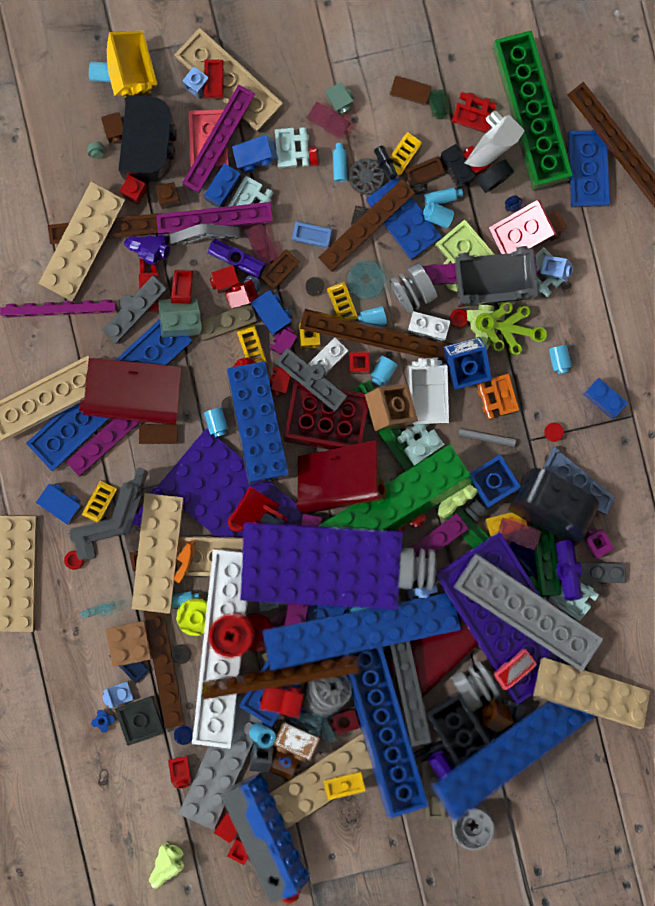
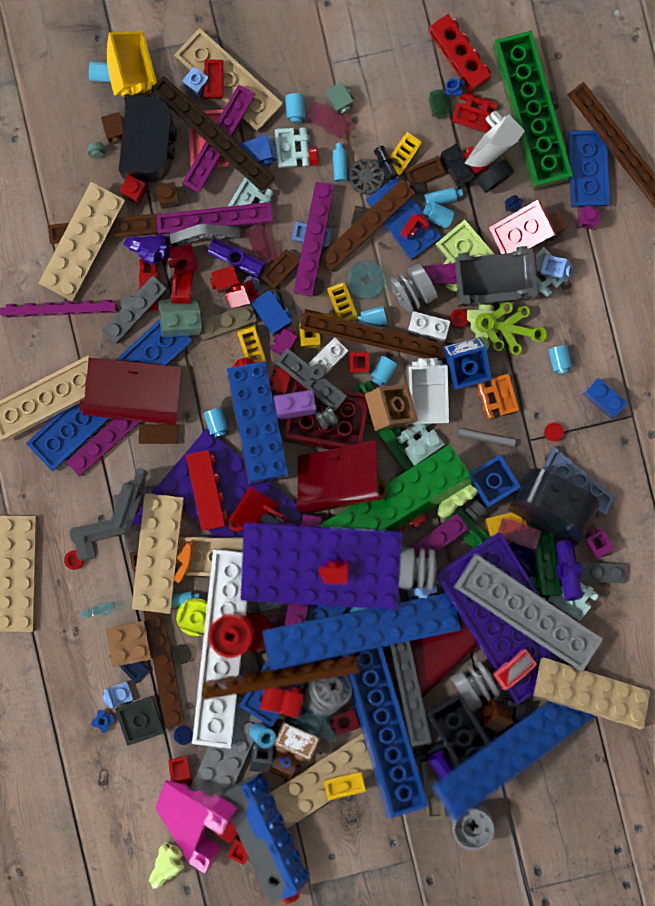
(60, 504): blue brick -> none
(102, 512): yellow slope -> none
(182, 259): none -> dark red brick
(187, 818): none -> dark pink wedge
(206, 491): none -> red brick
(213, 134): none -> dark brown tile
(222, 186): blue brick -> none
(294, 405): none -> medium lavender brick
(295, 108): none -> medium azure brick
(313, 239): none -> magenta plate
(326, 418): none -> dark grey wheel
(334, 572): none -> red brick
(410, 90): reddish brown tile -> none
(411, 228): none -> red bracket
(449, 25): none -> red brick
(454, 86): none -> blue plate
(588, 218): none -> magenta brick

